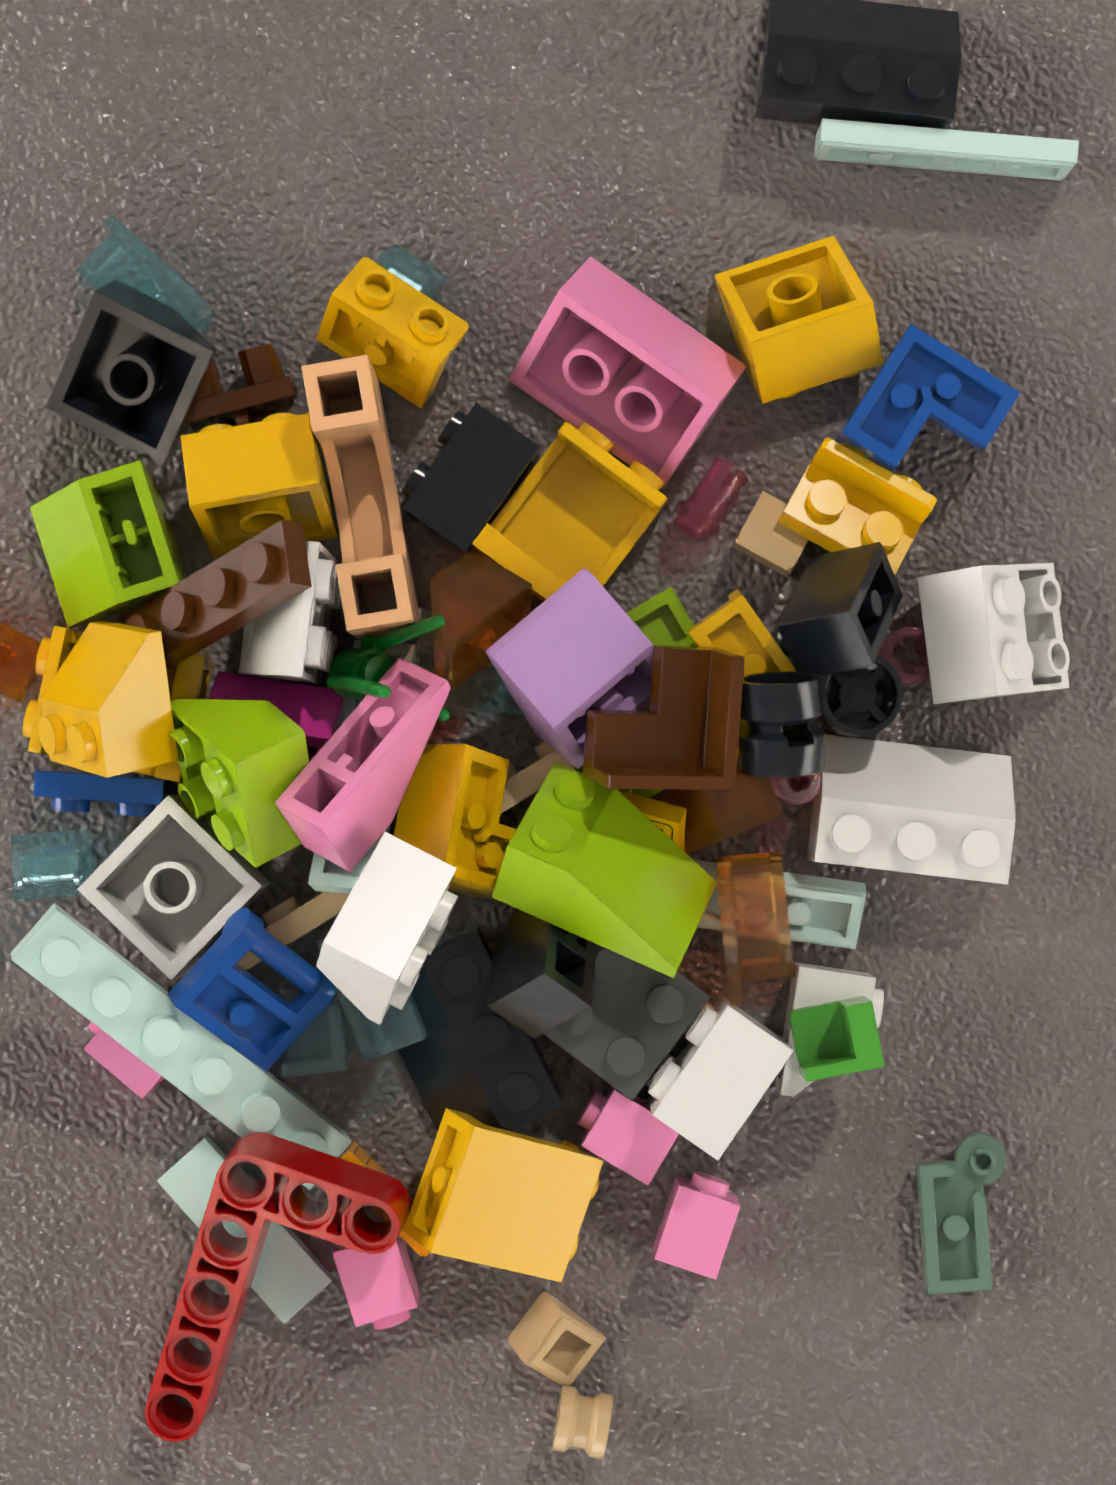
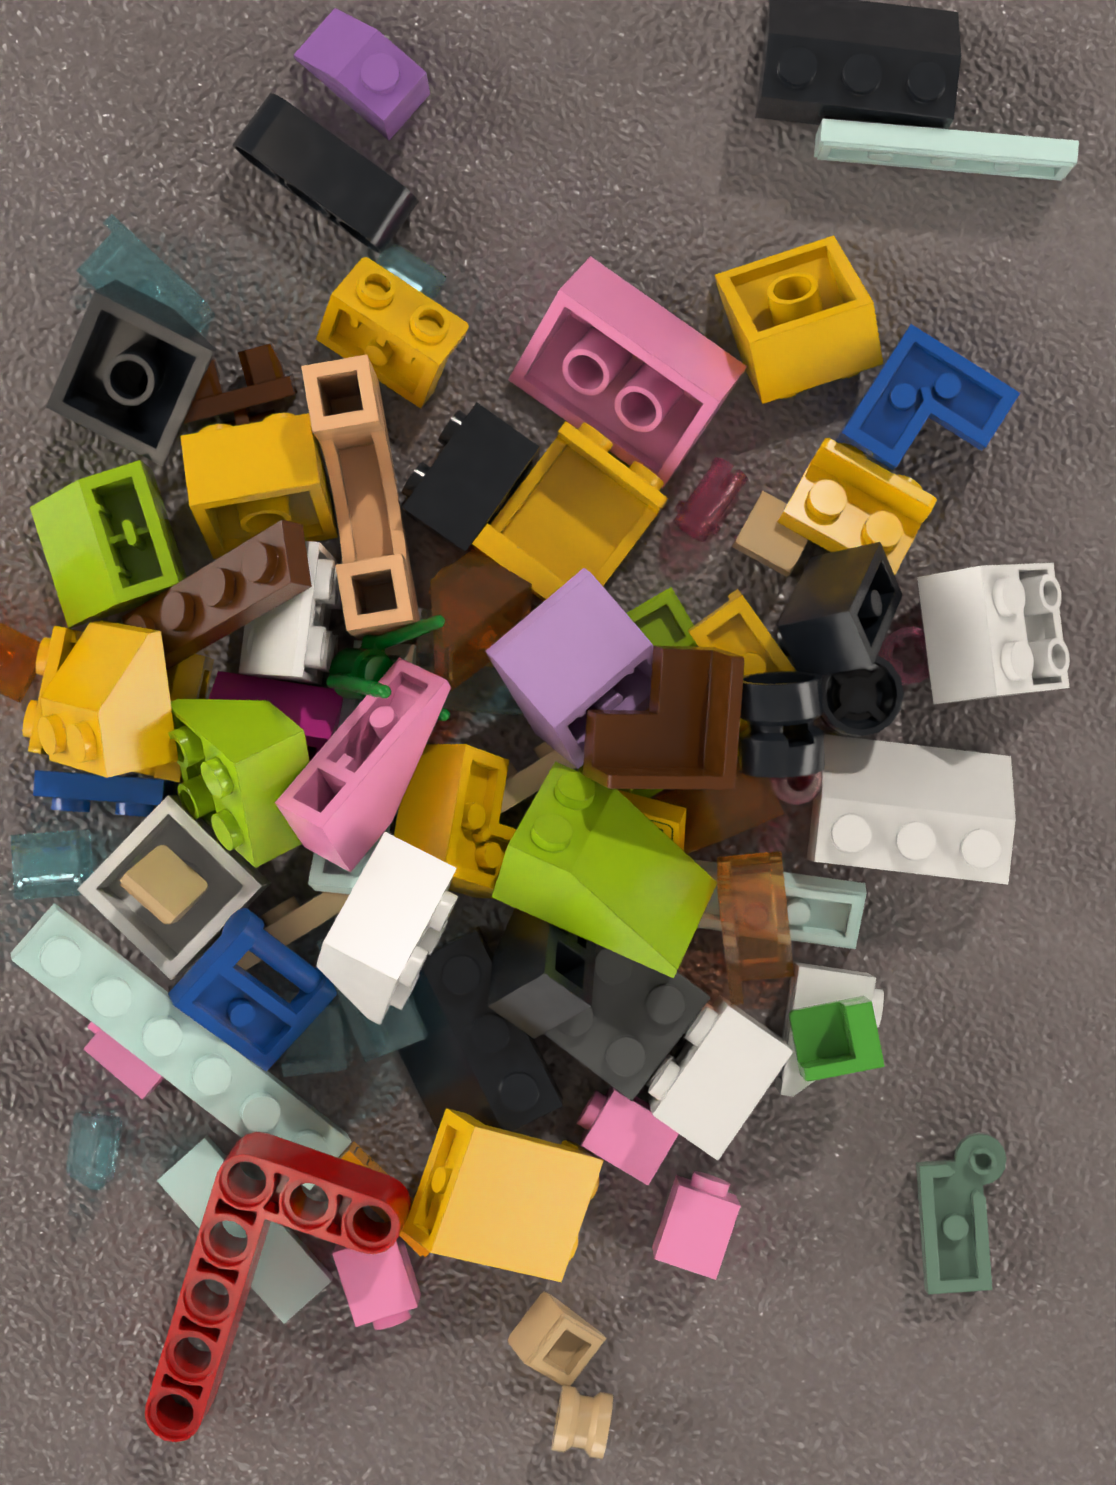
(93, 1148): none -> clear light blue slope
(164, 884): none -> tan slope
(325, 173): none -> black beam
(365, 71): none -> medium lavender slope

